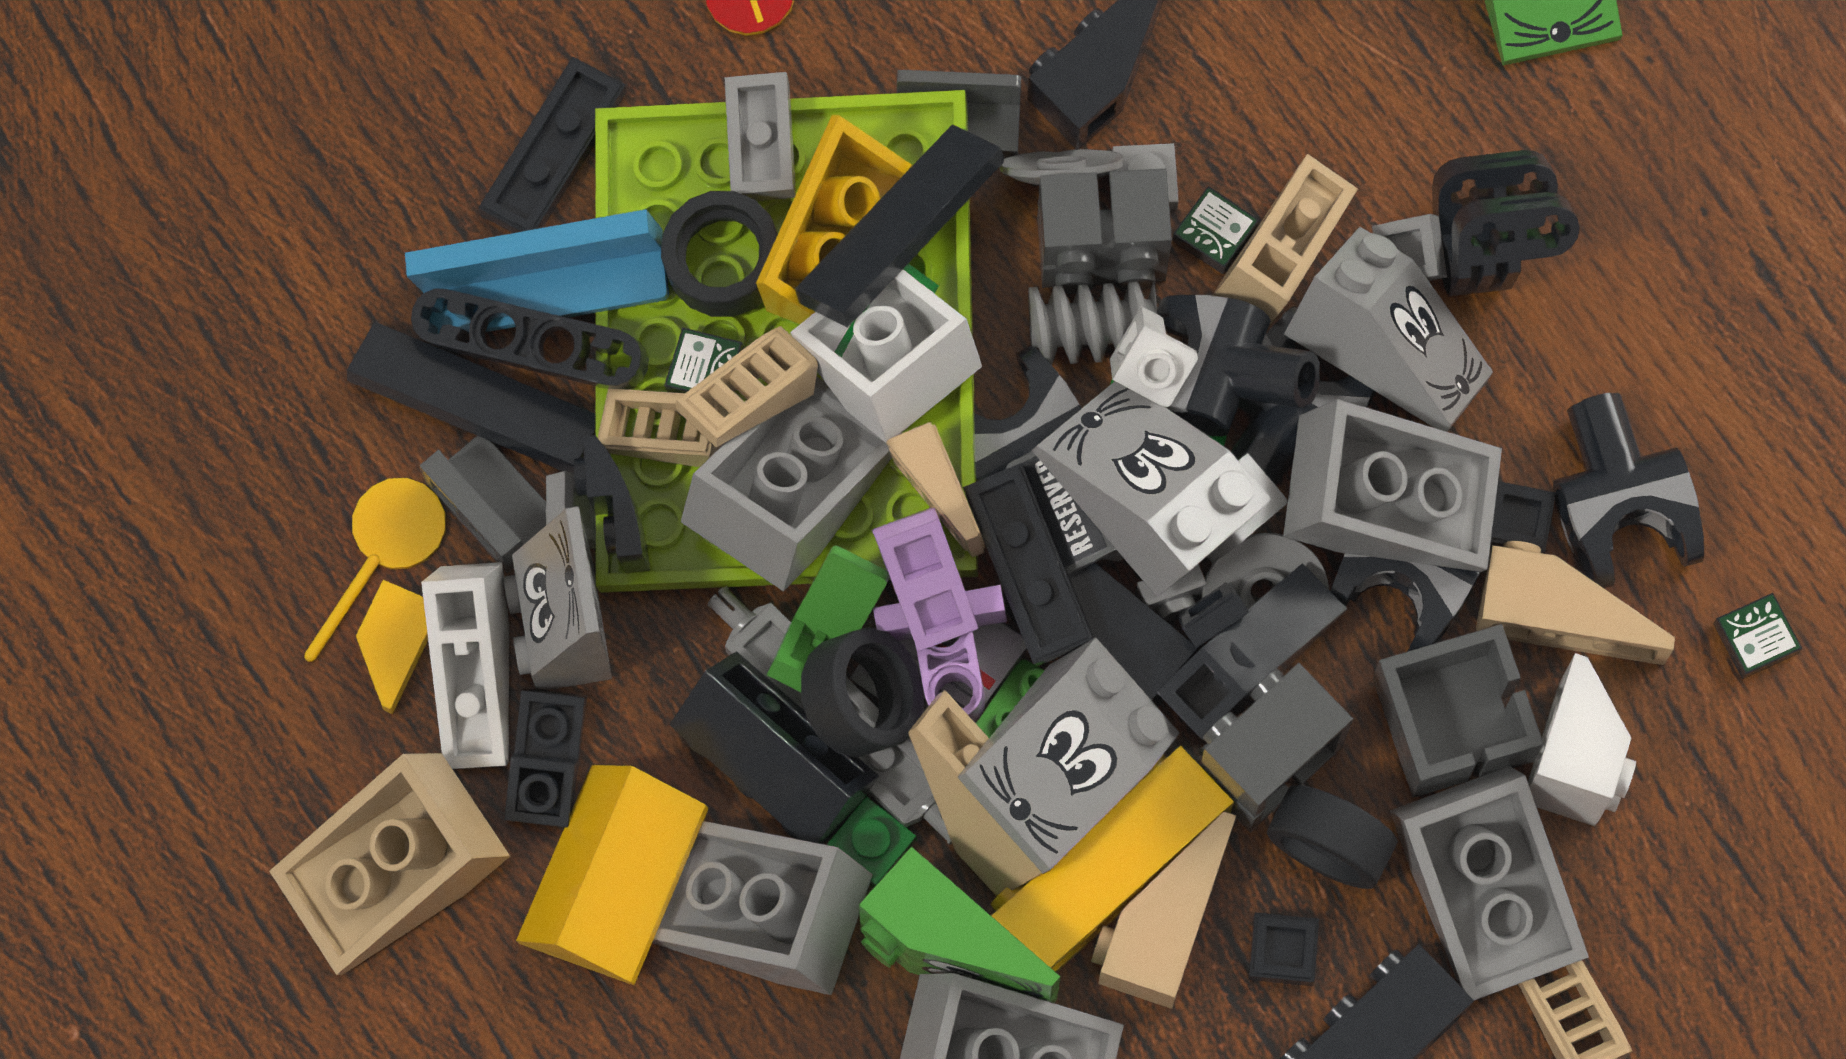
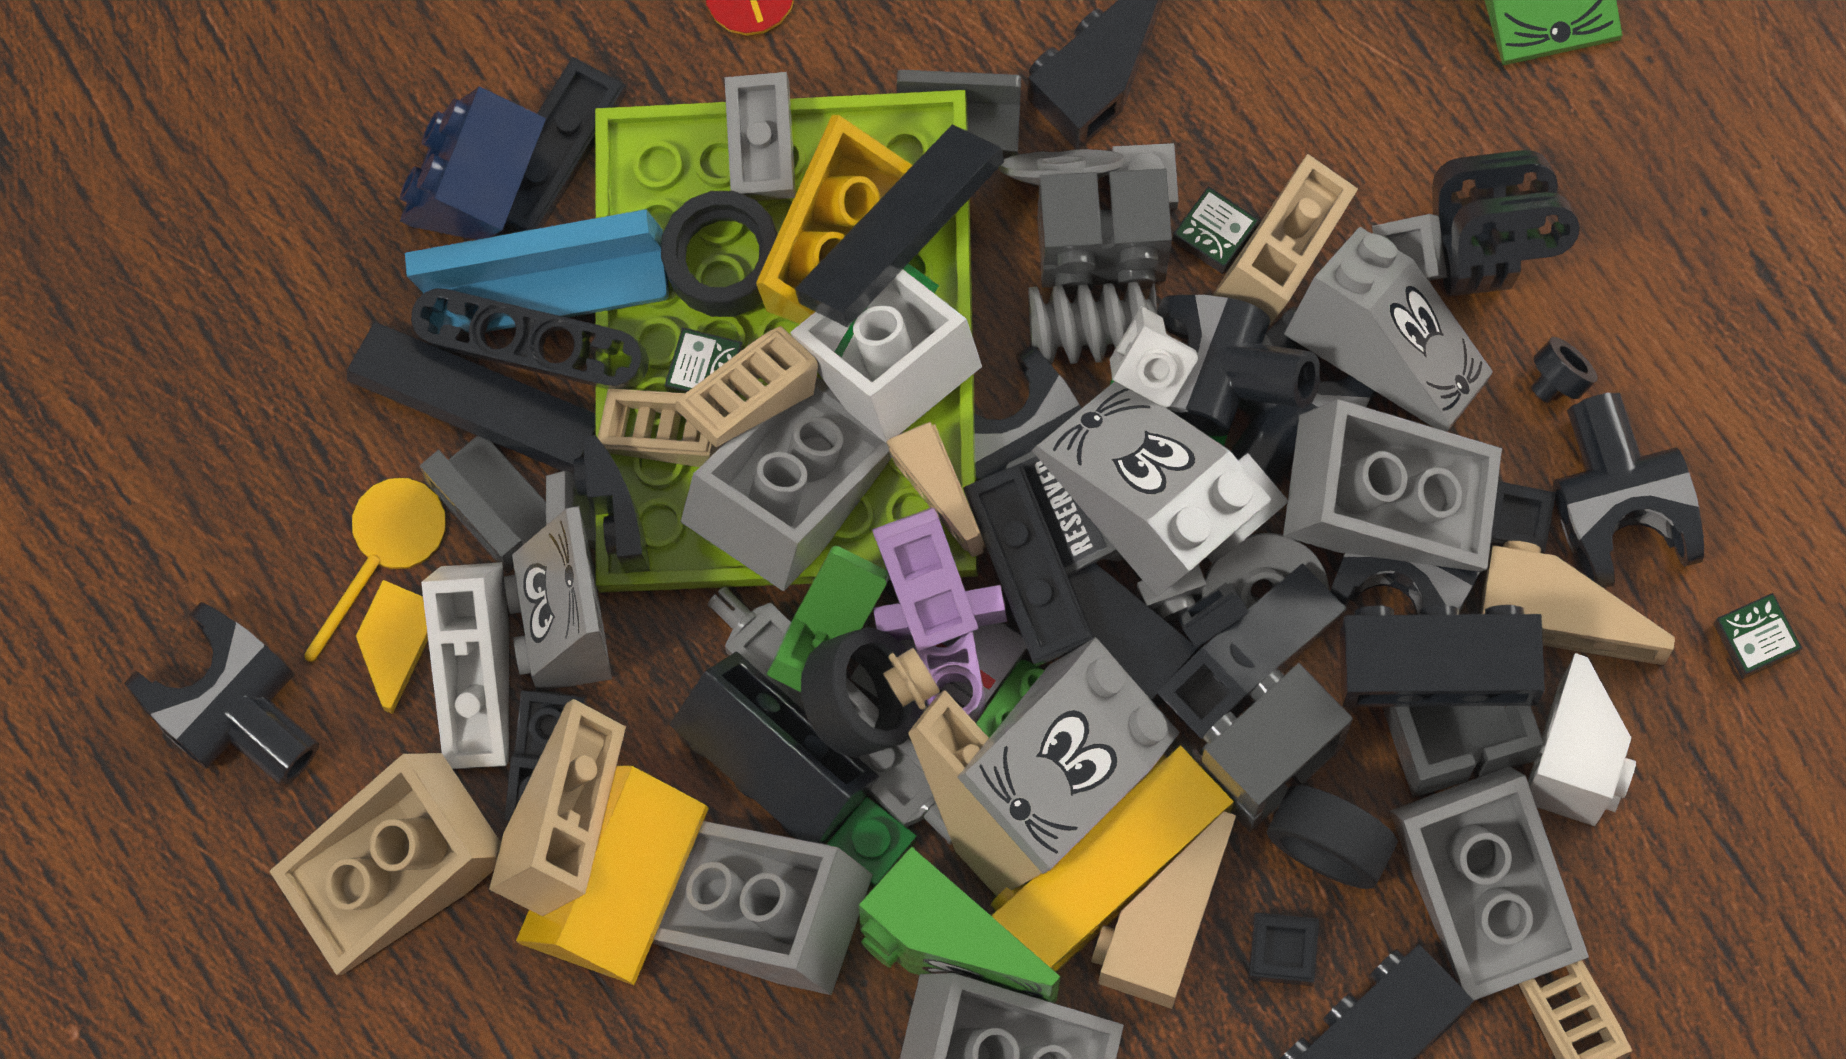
(231, 703): none -> black connector
(471, 166): none -> dark blue slope
(560, 815): none -> tan slope
(910, 679): none -> tan plate
(1441, 658): none -> black brick
(1562, 371): none -> black tile

